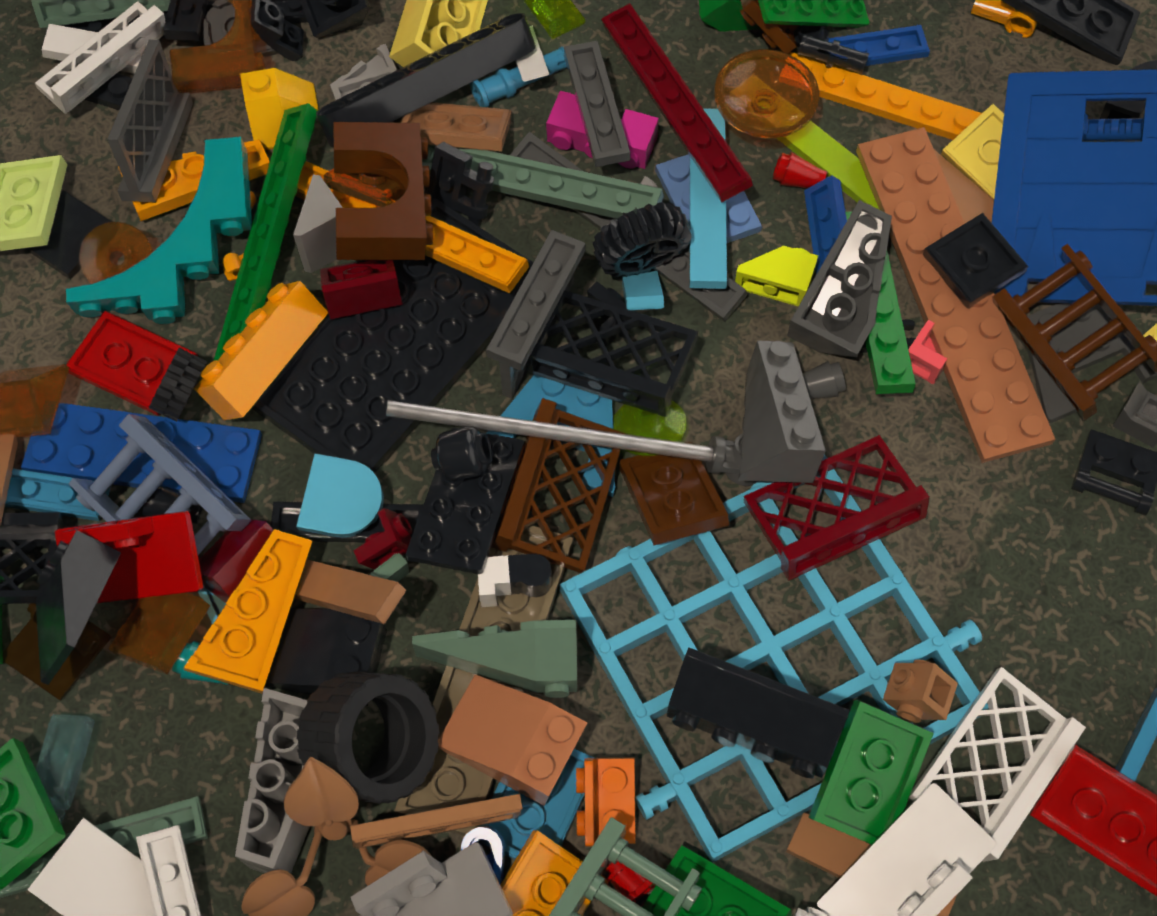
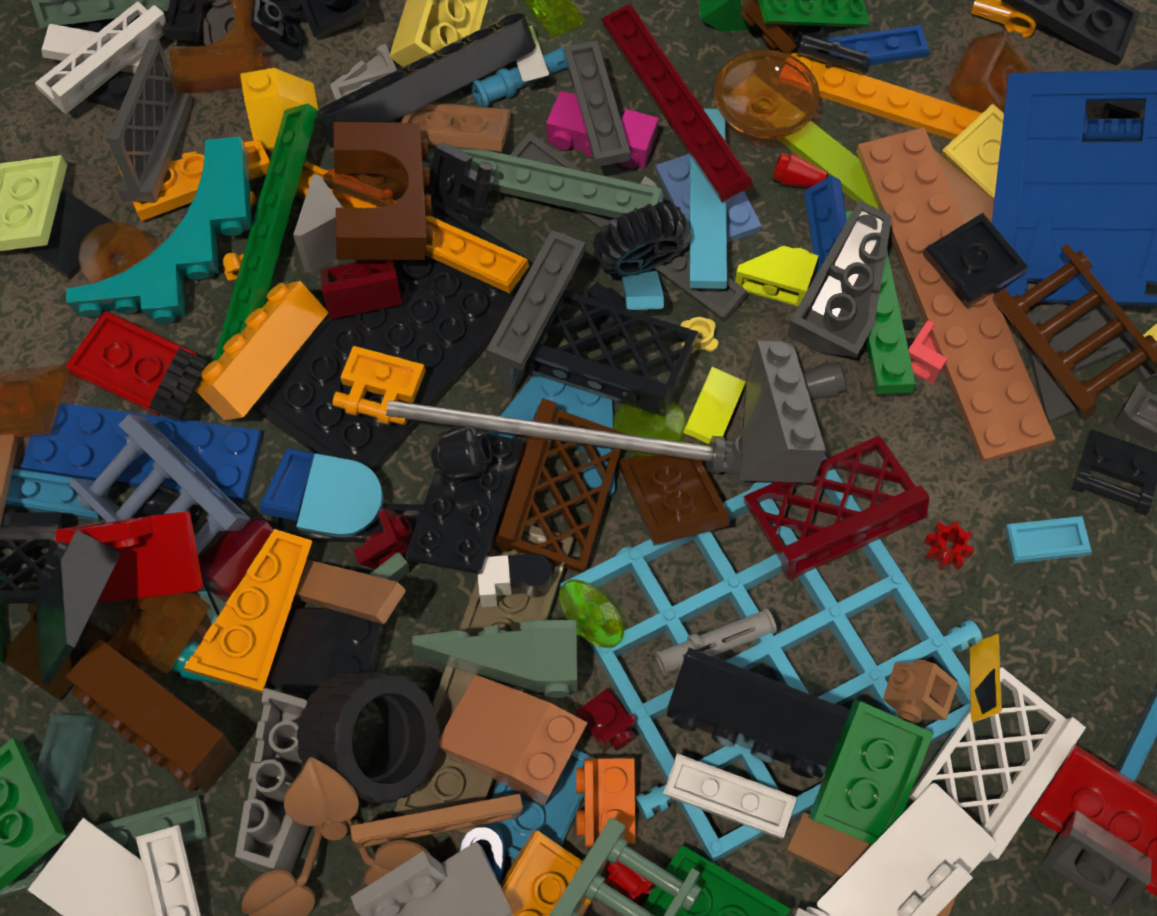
(151, 718): none -> reddish brown brick
(288, 485): none -> blue tile
(378, 374): none -> light orange plate
(594, 613): none -> clear neon green dish
(608, 721): none -> dark red bracket
(706, 329): none -> light yellow plate
(714, 405): none -> neon yellow slope
(729, 796): none -> white tile
(757, 625): none -> light grey pin
(941, 553): none -> red gear
(985, 71): none -> clear orange slope
(985, 679): none -> yellow sticker
(1047, 539): none -> medium azure tile
(1099, 862): none -> dark grey slope

